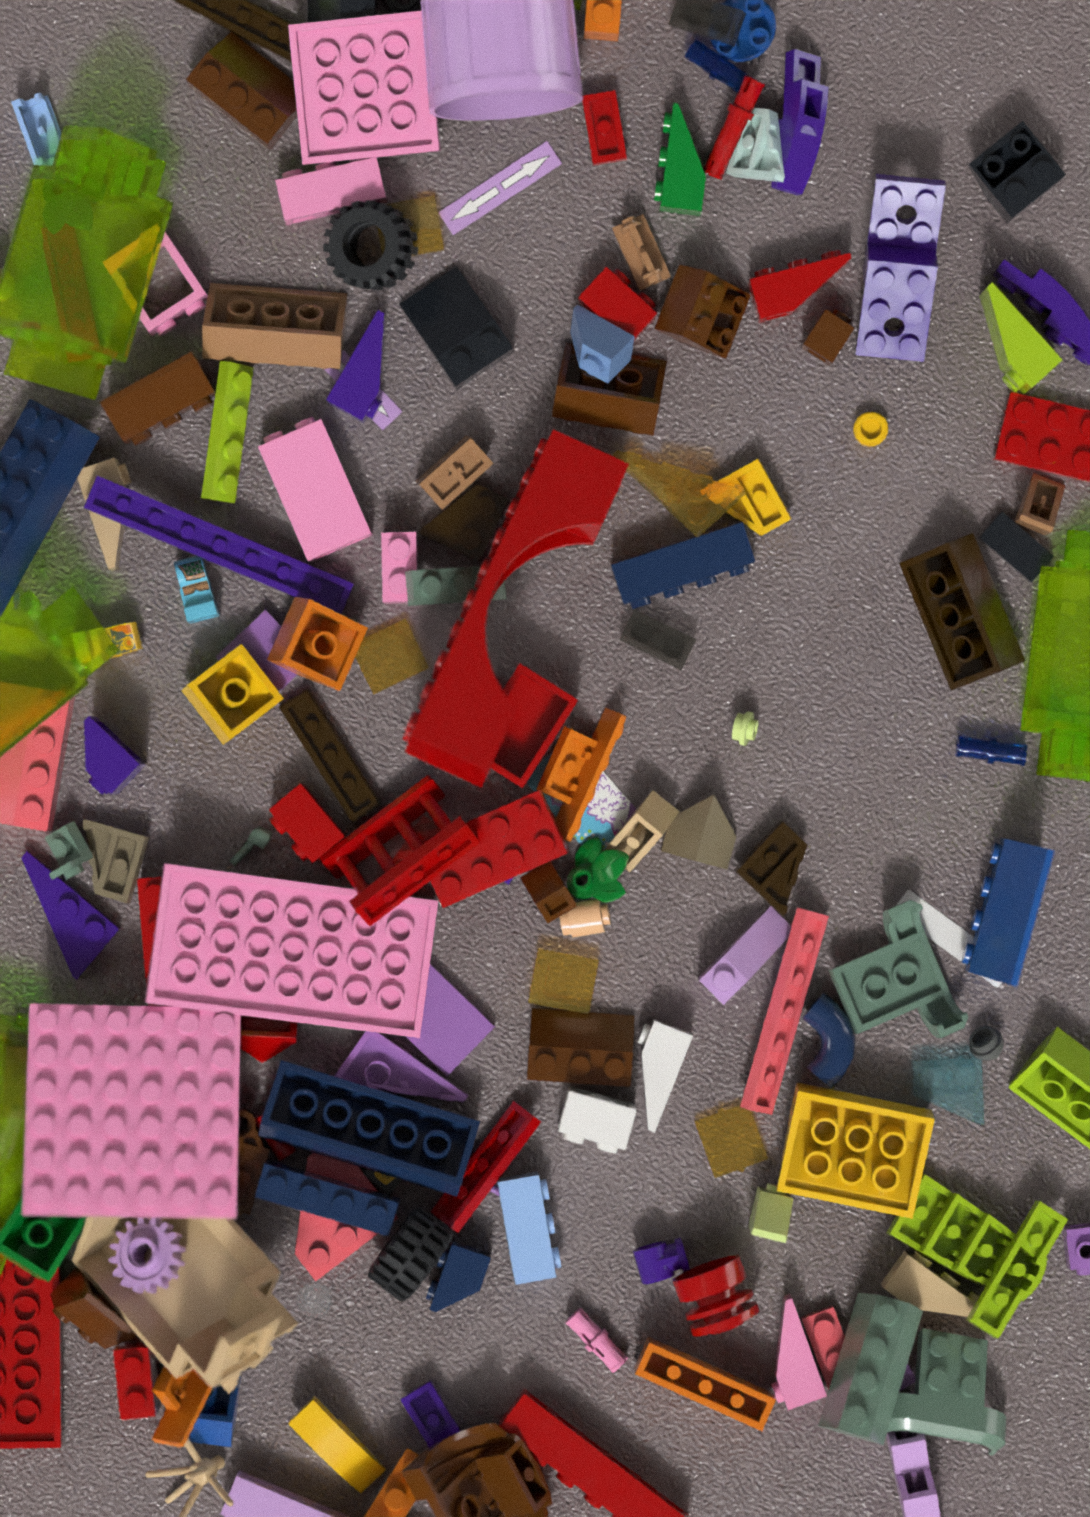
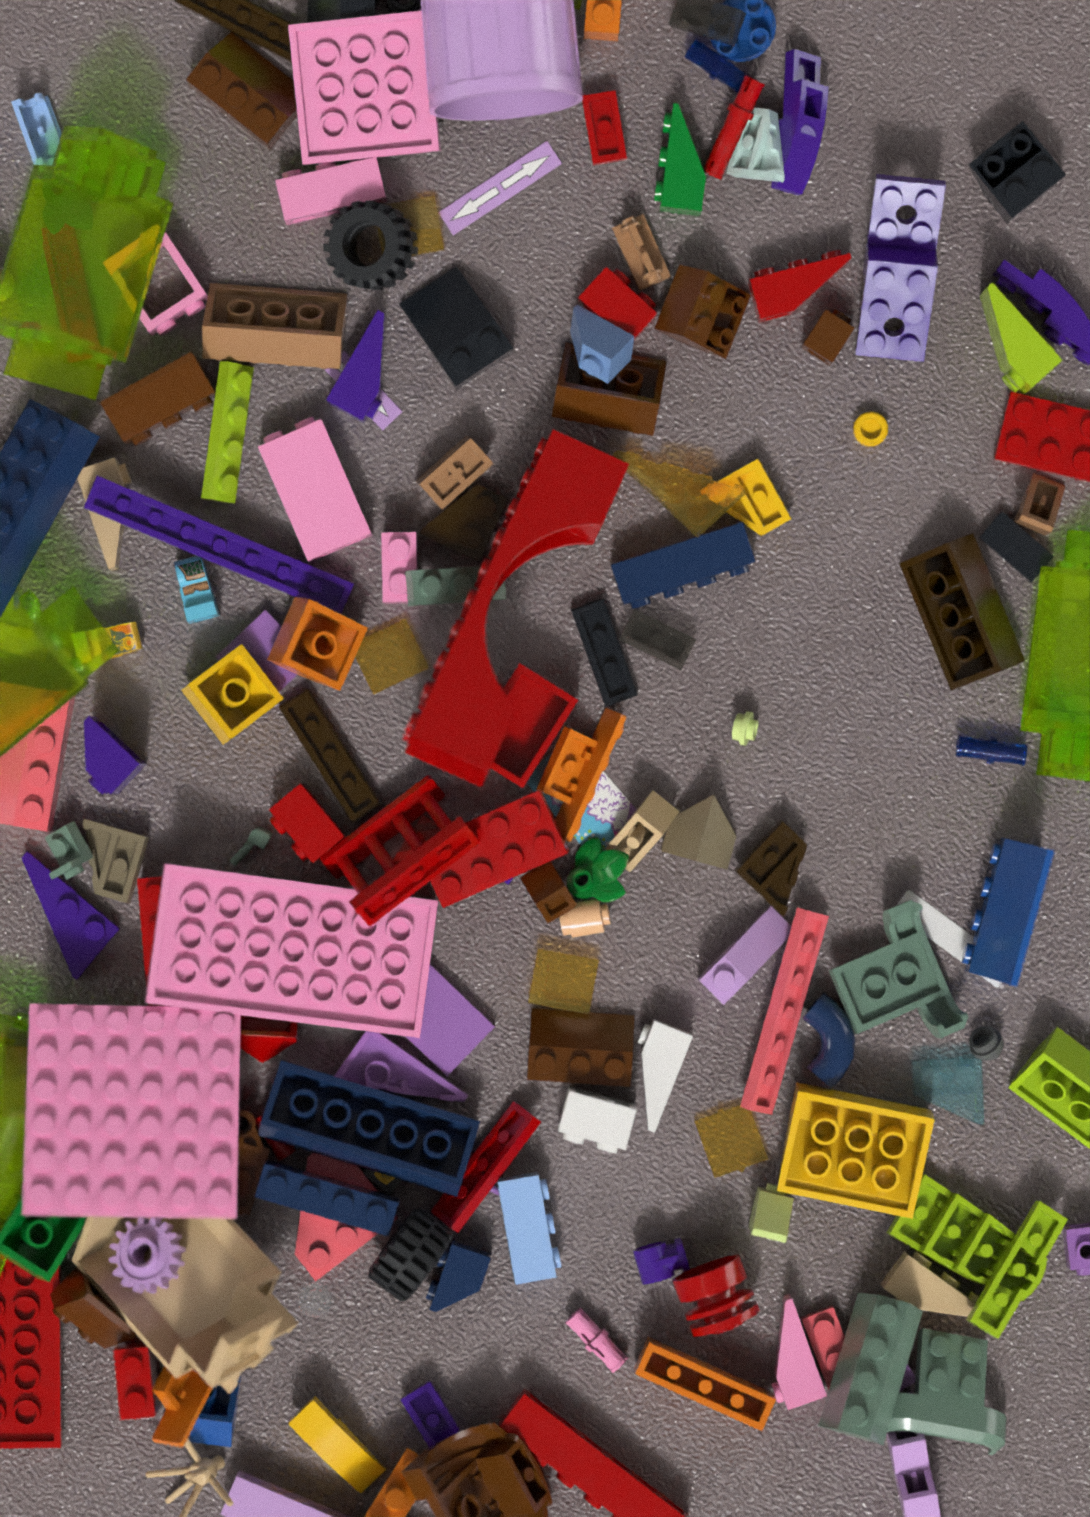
(604, 652): none -> black tile

